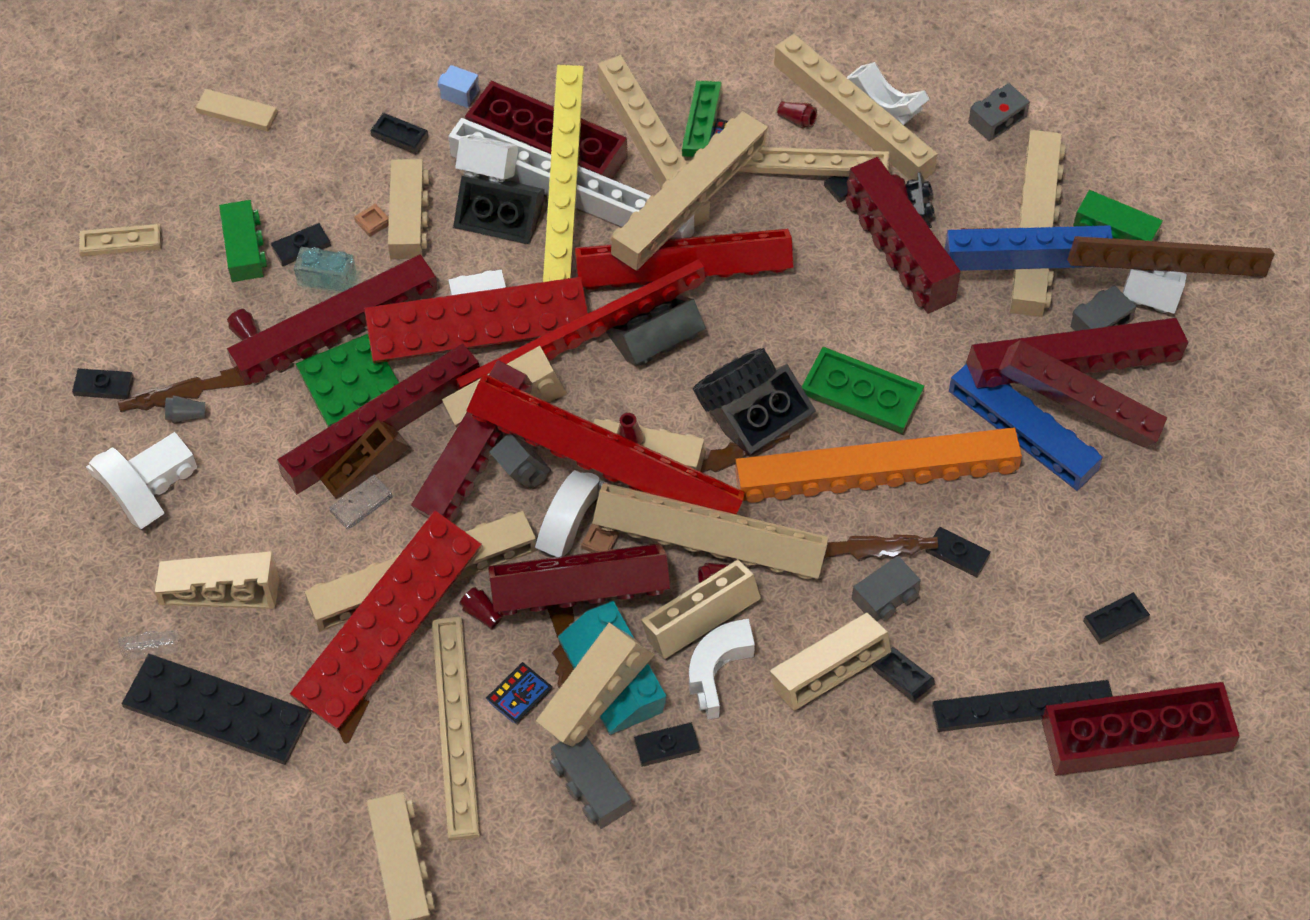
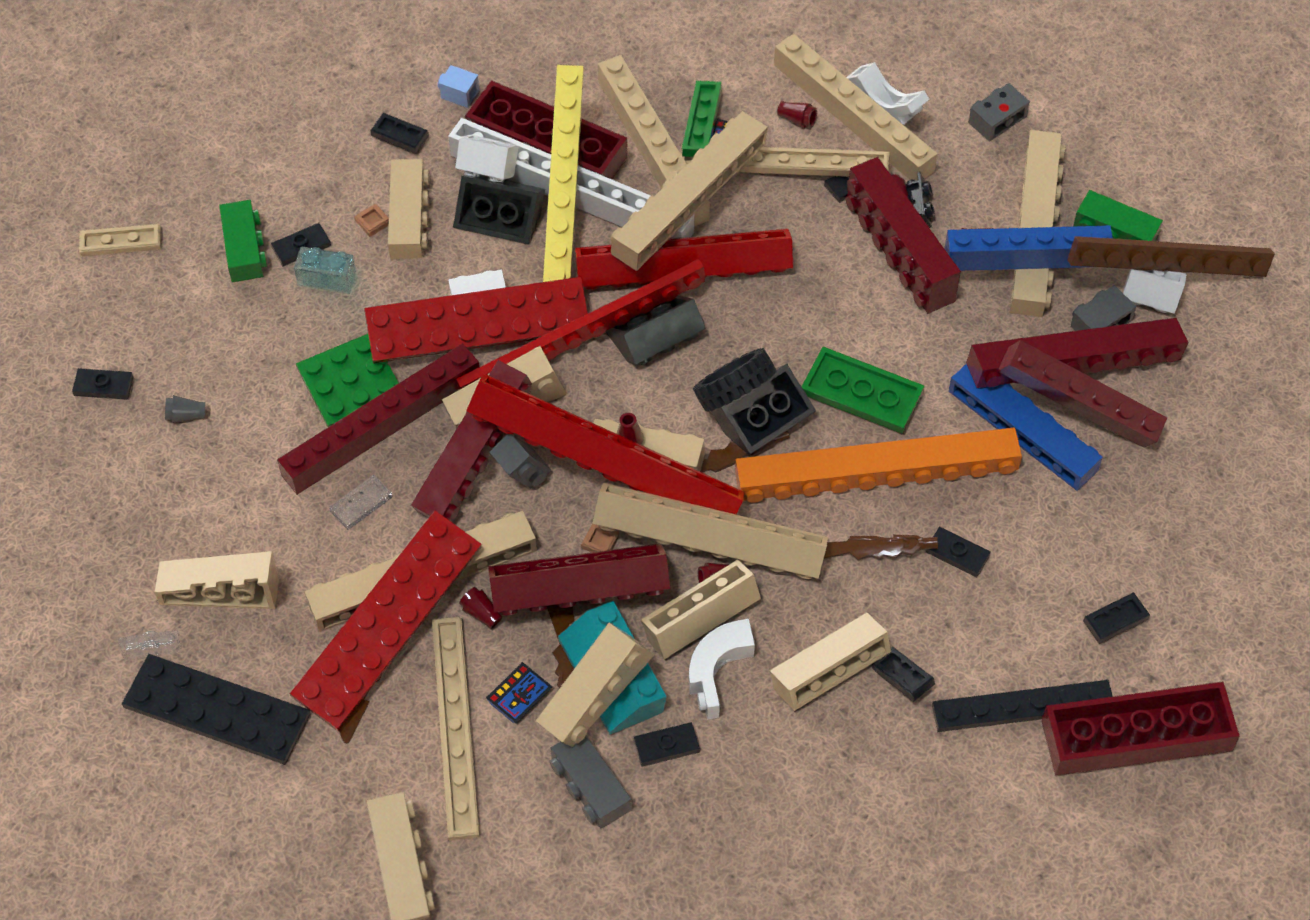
(126, 487): white arch -> none
(164, 464): white brick -> none
(187, 389): reddish brown sword -> none
(236, 110): tan tile -> none
(242, 324): dark red cone -> none
(329, 320): dark red brick -> none
(367, 457): reddish brown slope -> none
(566, 512): white arch -> none
(886, 589): dark grey brick -> none

